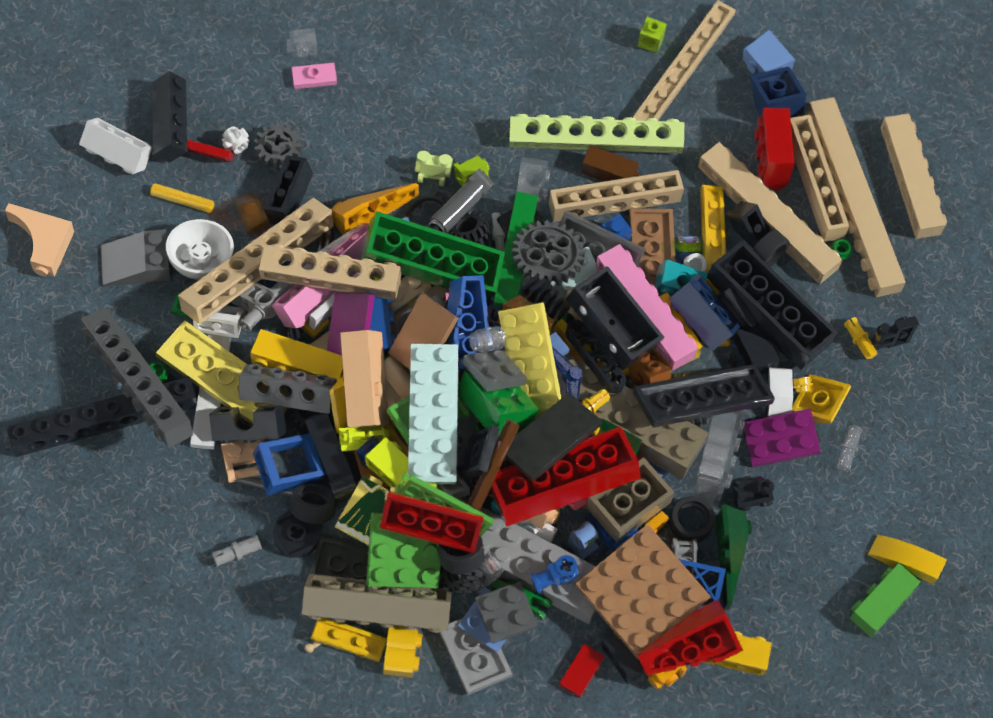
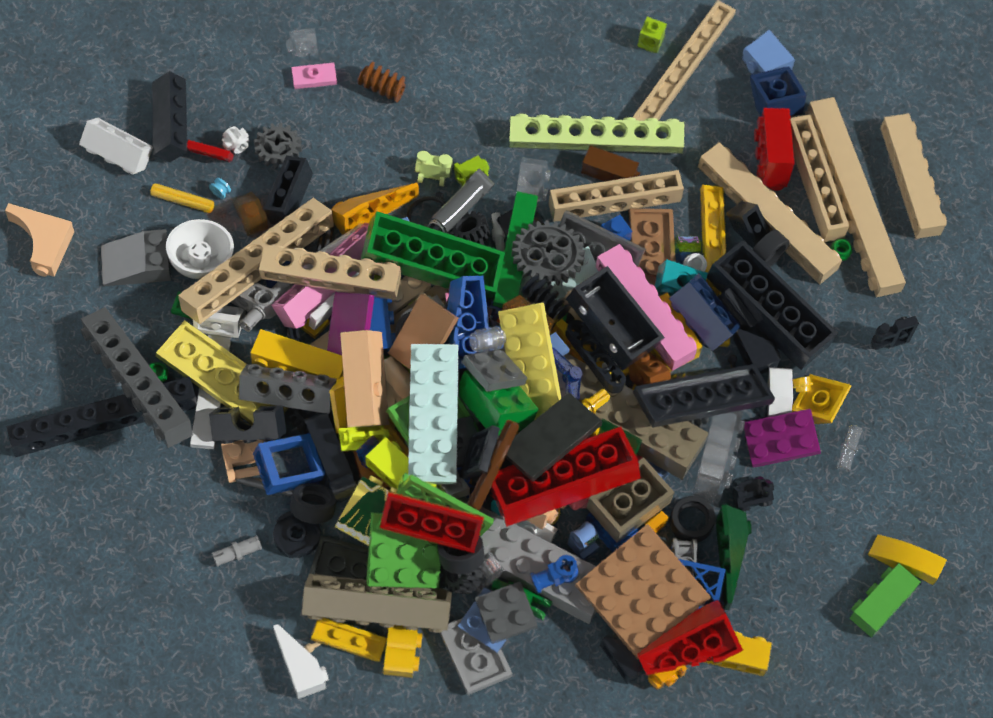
(220, 188): none -> medium azure bush
(301, 665): none -> white slope
(382, 82): none -> dark orange piece
(581, 670): red tile -> none
(860, 338): yellow axle -> none

